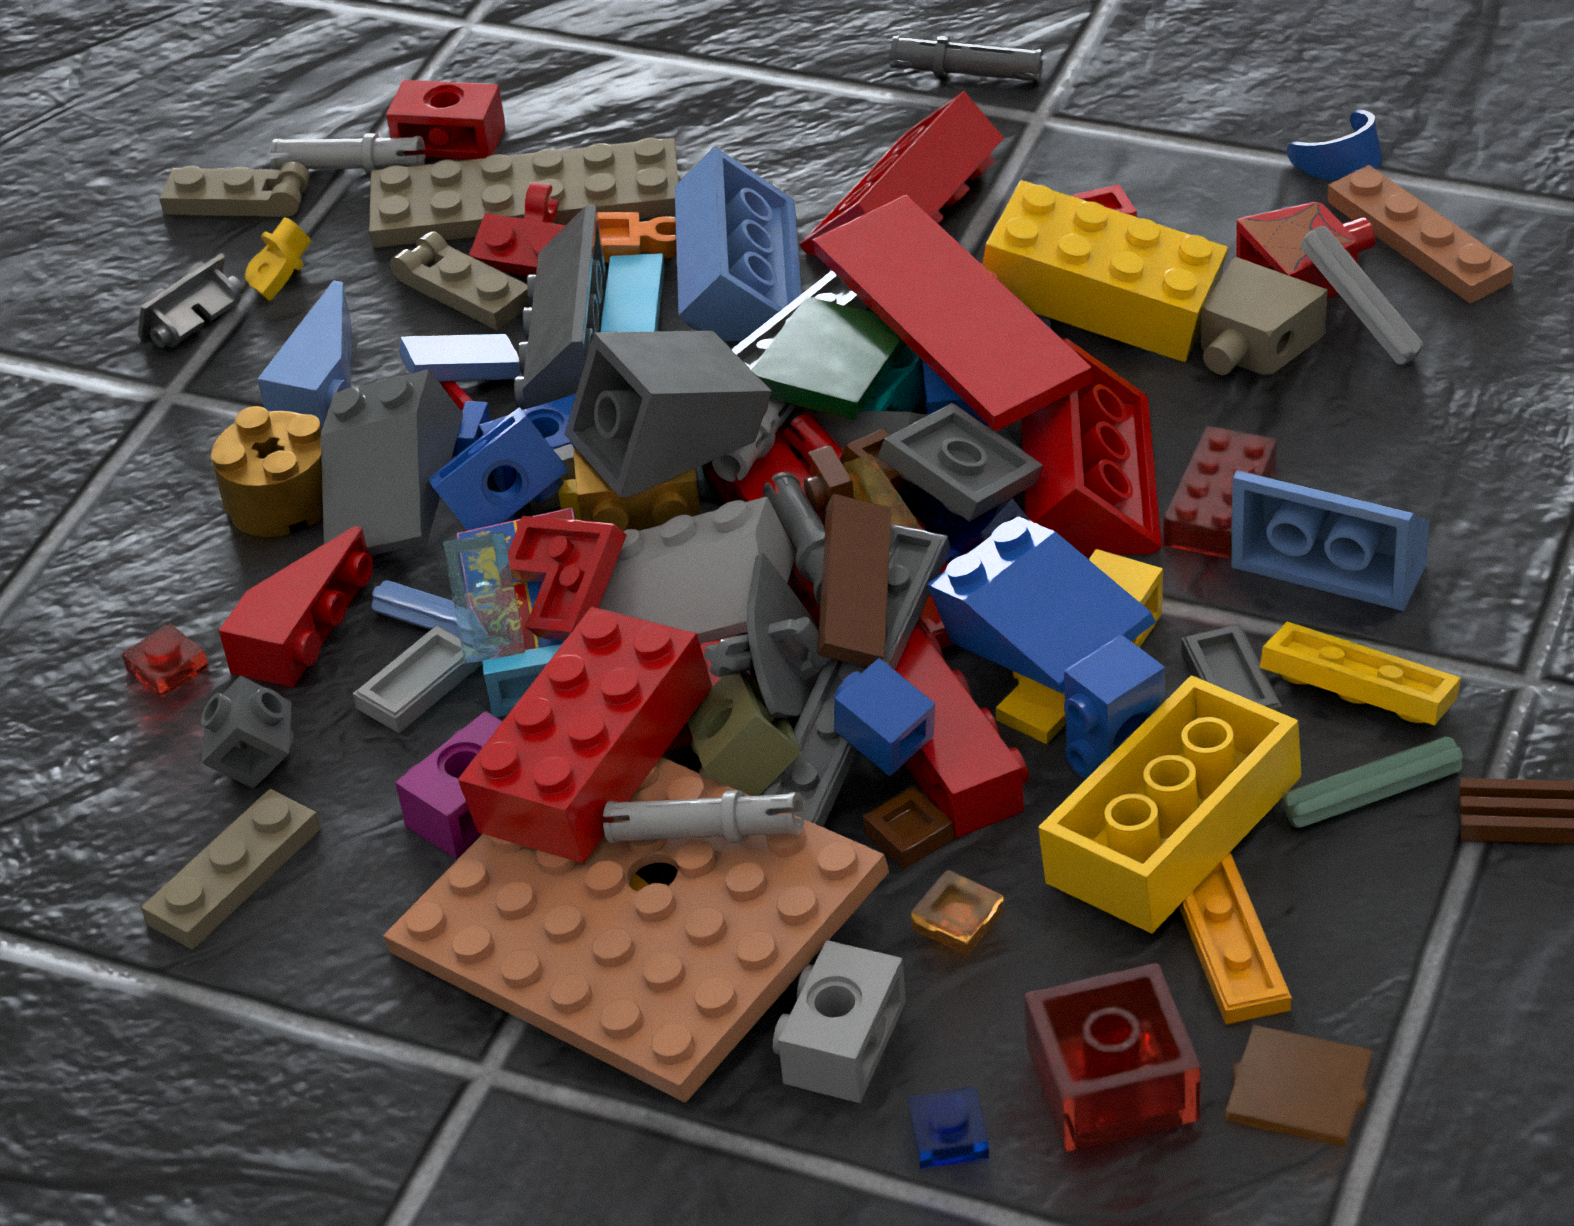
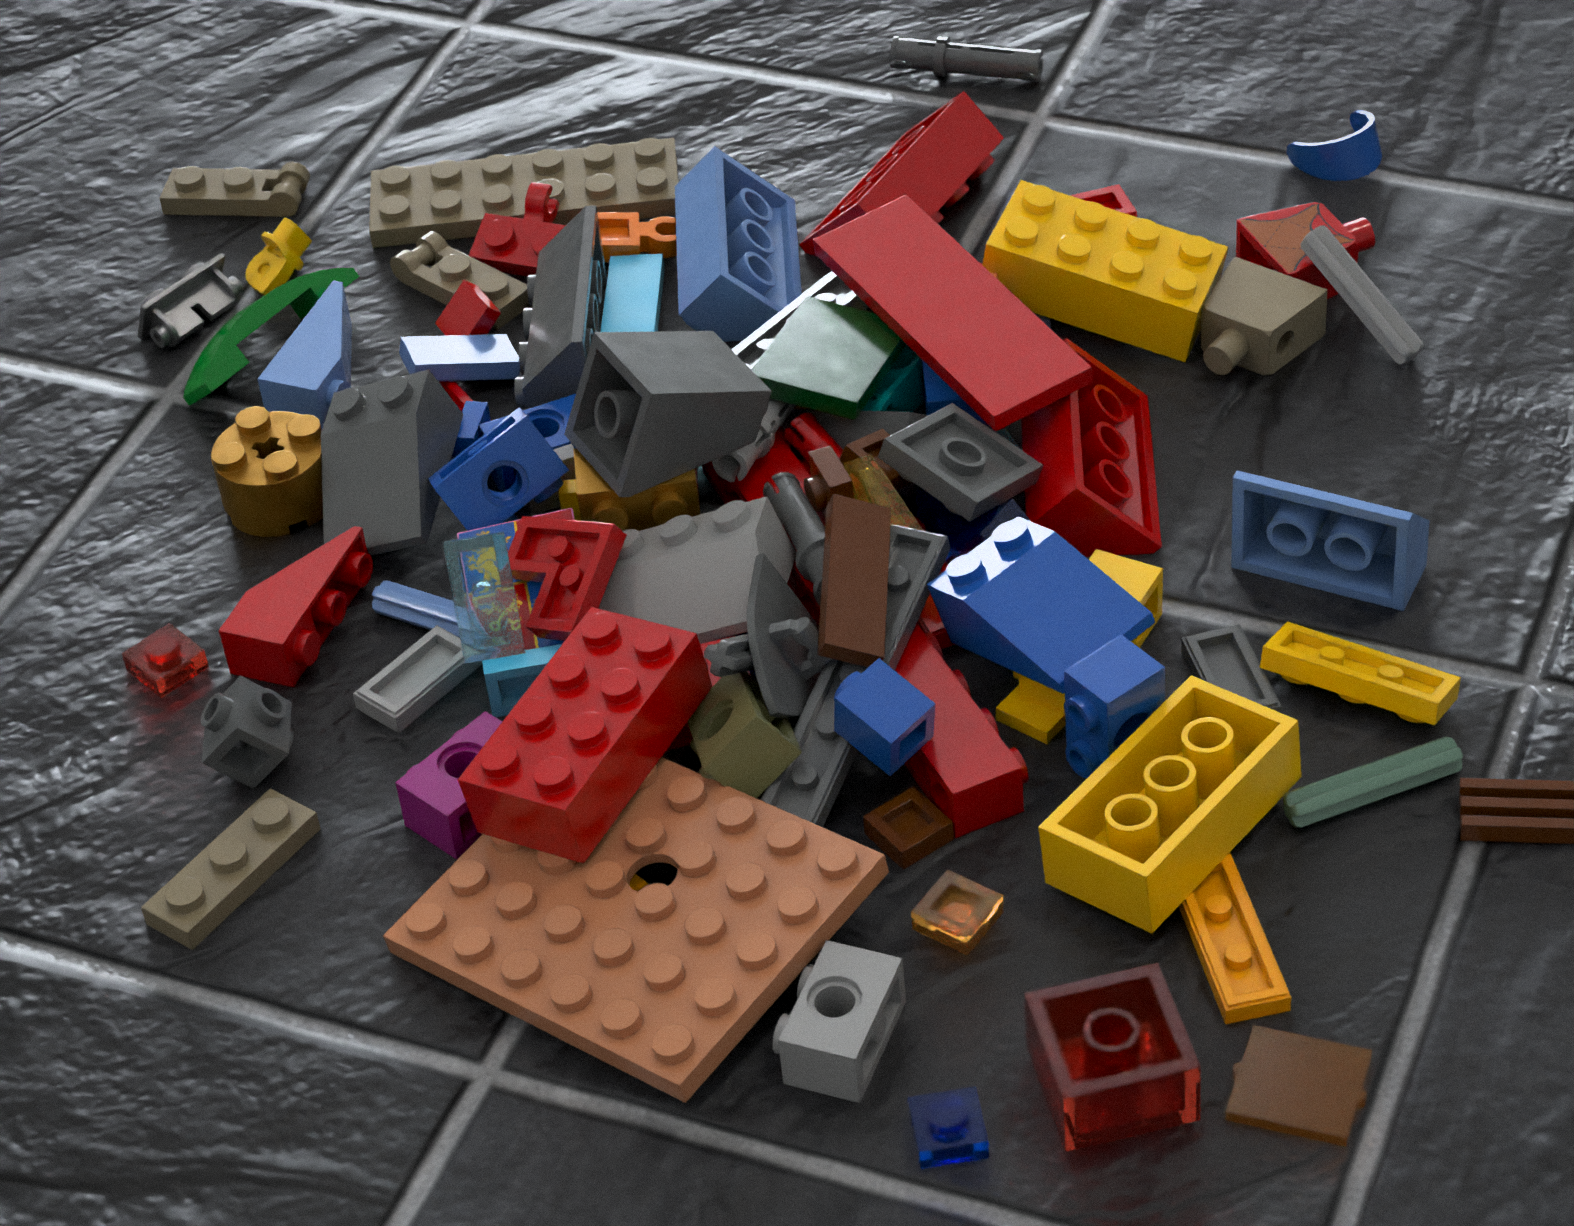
(222, 356): none -> green slope
(366, 153): light grey pin -> none
(450, 117): red brick -> none
(468, 312): none -> red tile
(727, 816): light grey pin -> none
(1202, 505): clear red piece -> none
(1421, 234): nougat plate -> none

